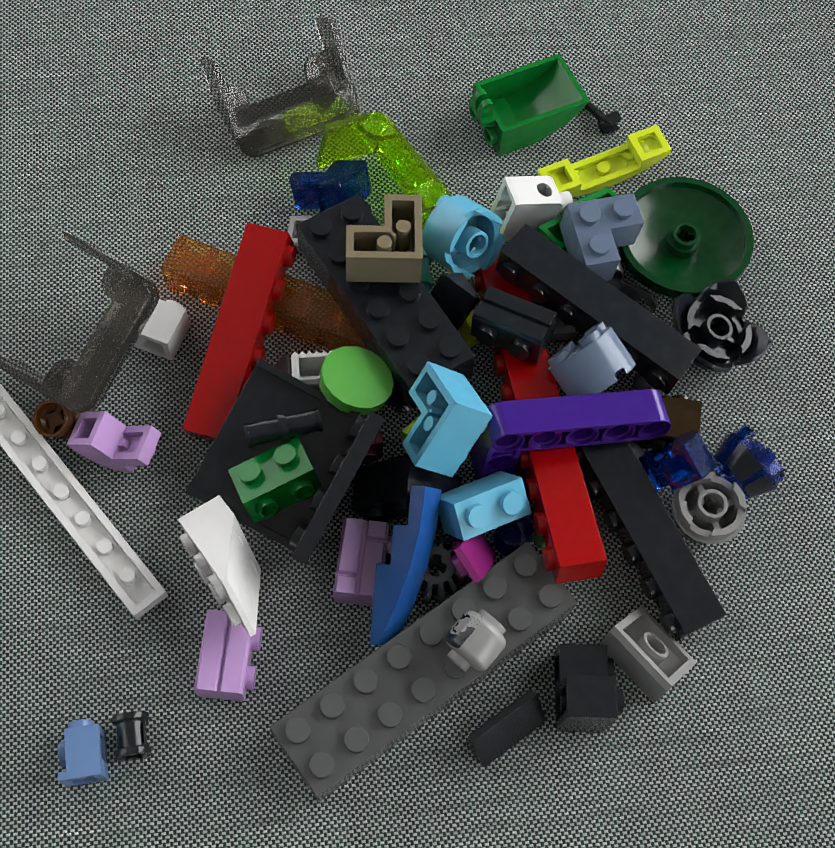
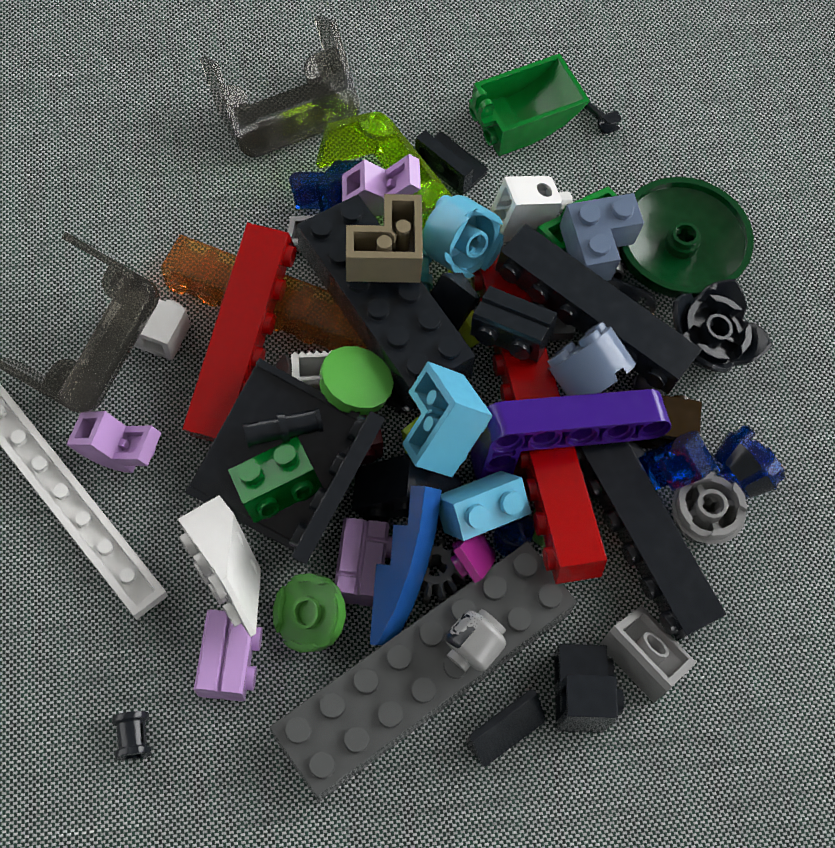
(49, 420): reddish brown wheel -> none
(83, 754): medium blue brick -> none
(309, 613): none -> bright green tile
(373, 182): none -> lavender brick
(450, 161): none -> black panel
(611, 166): neon yellow slope -> none

